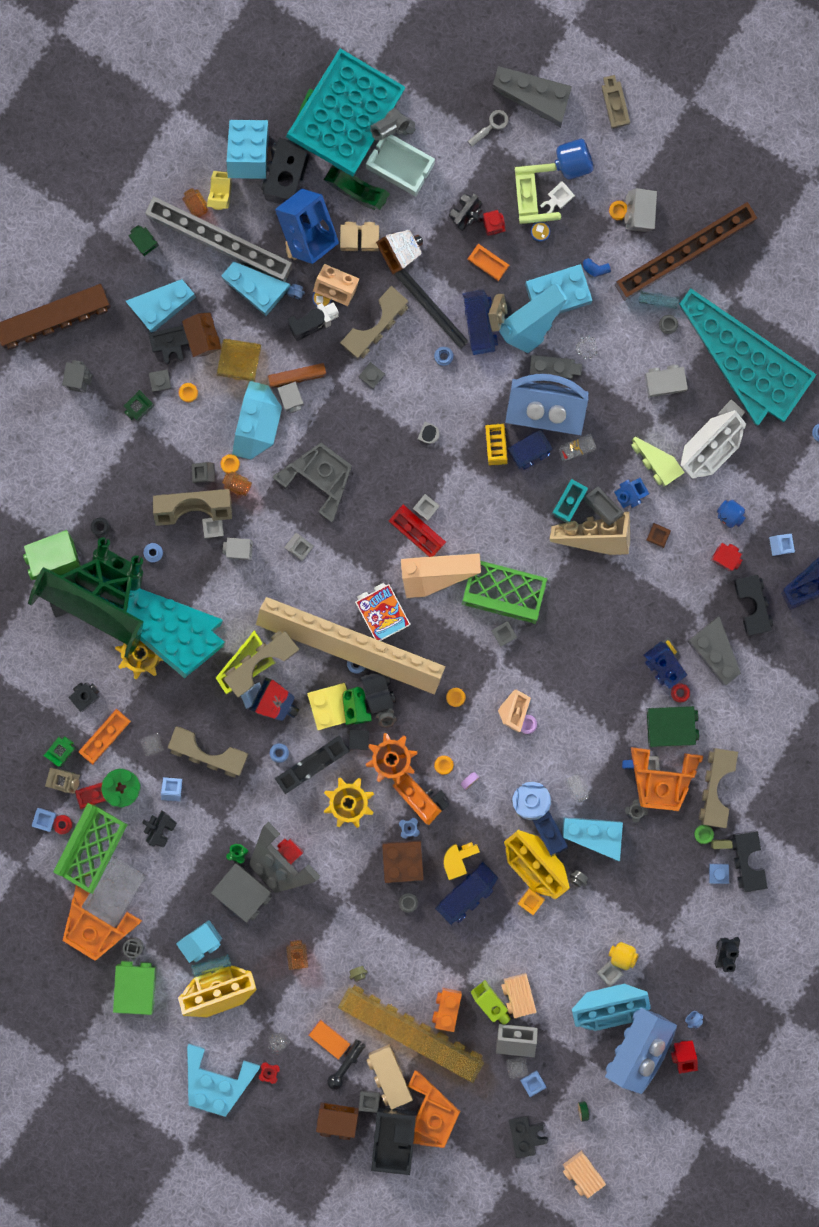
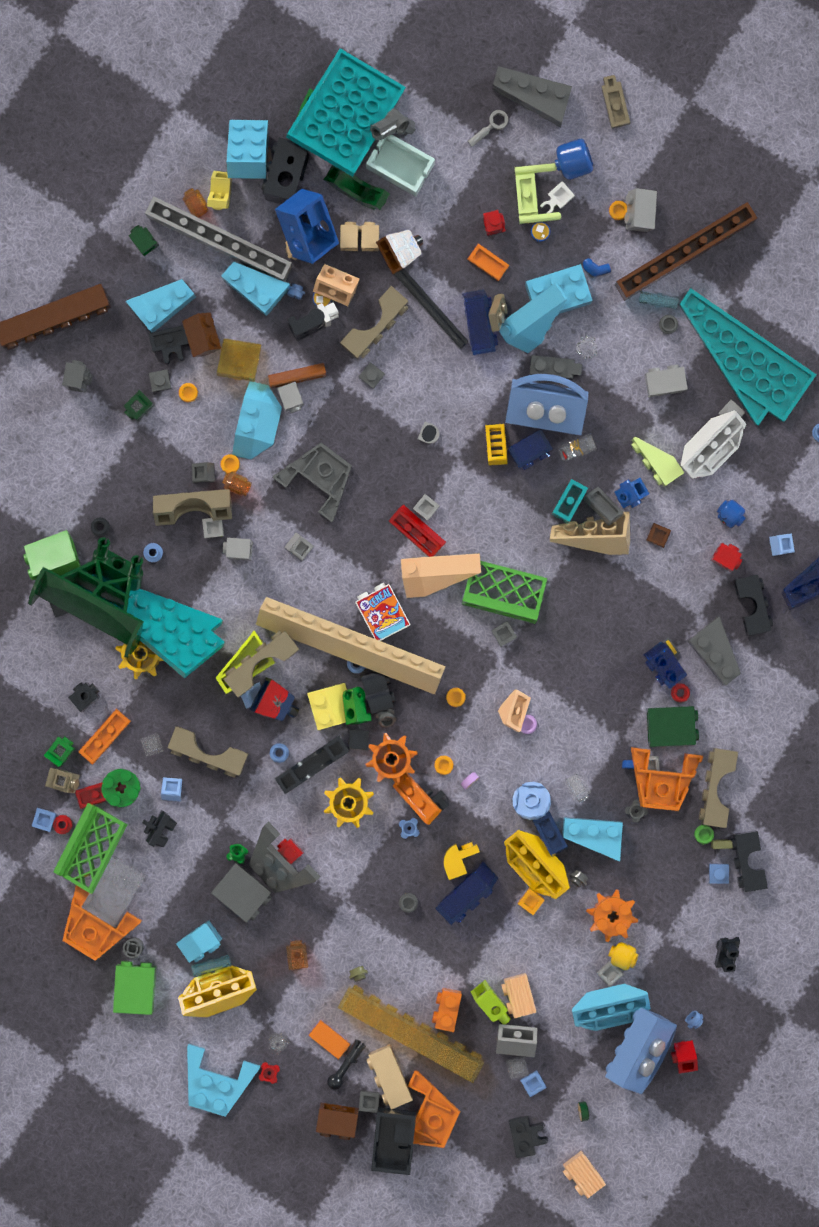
(402, 861): reddish brown brick -> none
(439, 351): medium blue plate -> none
(469, 213): black hips -> none
(604, 907): none -> orange brick

